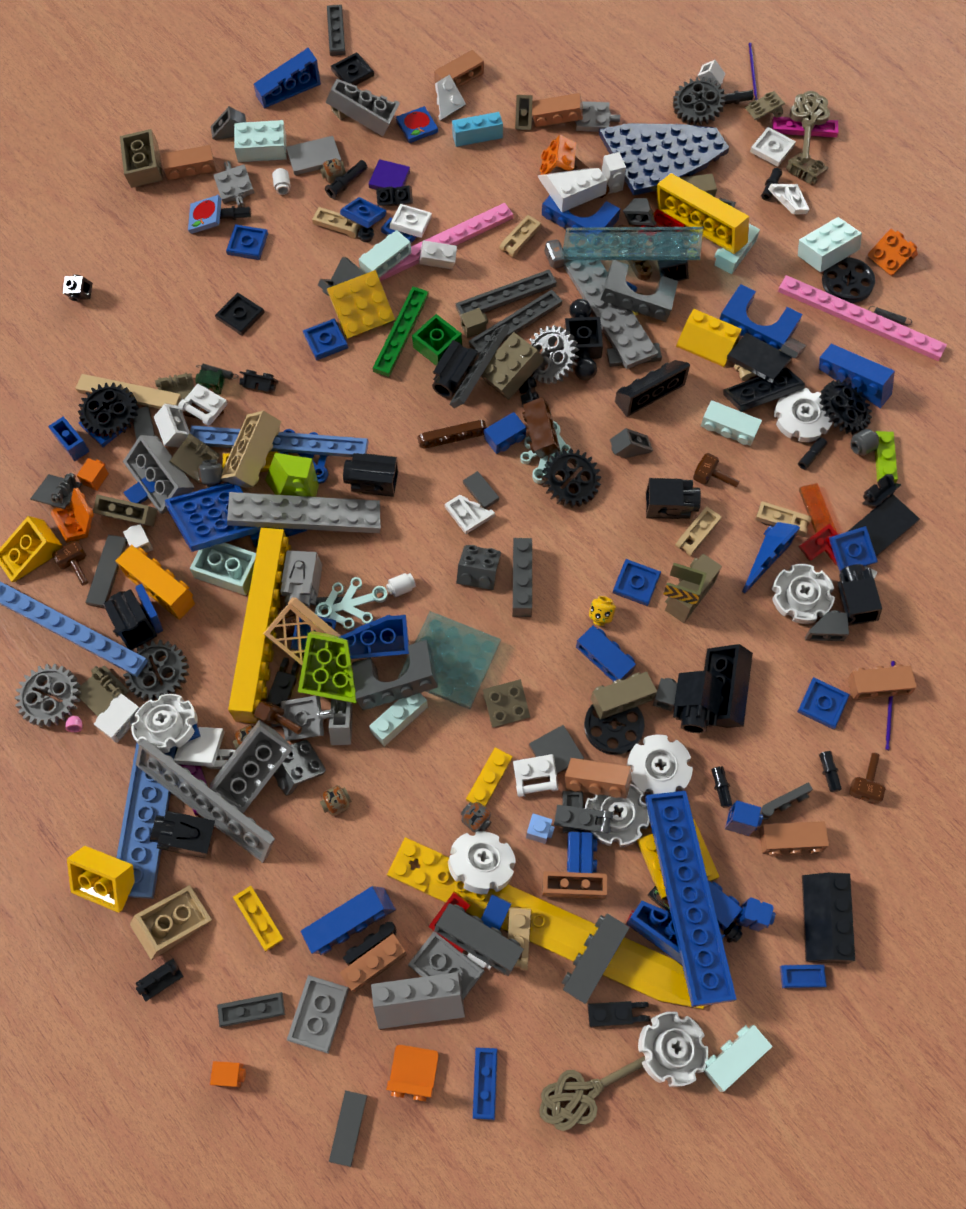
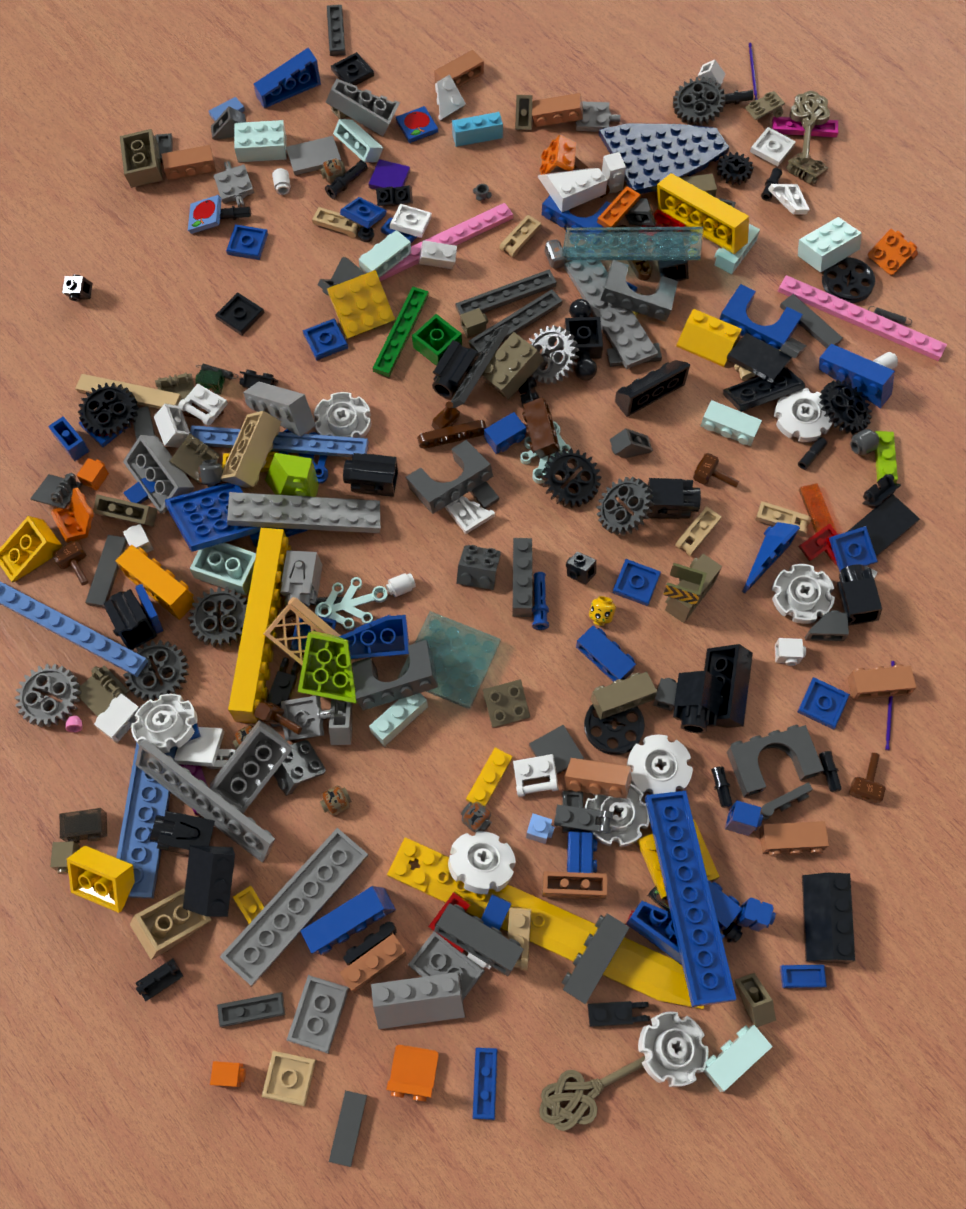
(60, 853): none -> dark tan brick
(83, 825): none -> clear smoke brick
(165, 143): none -> dark grey tile
(202, 618): none -> dark grey gear
(209, 880): none -> black slope
(217, 111): none -> medium blue tile
(282, 404): none -> light grey wedge
(289, 1078): none -> tan tile
(293, 907): none -> light grey plate
(342, 416): none -> white piece
(358, 140): none -> light aqua brick
(437, 494): none -> dark grey arch
(446, 417): none -> reddish brown piece
(482, 192): none -> dark grey plate
(540, 608): none -> blue pin
(581, 567): none -> black brick
(614, 515): none -> dark grey gear
(618, 208): none -> orange plate
(735, 168): none -> black gear
(756, 1000): none -> dark tan slope
(789, 651): none -> white brick
(794, 742): none -> dark grey arch
(812, 323): none -> dark grey tile
(888, 360): none -> white brick

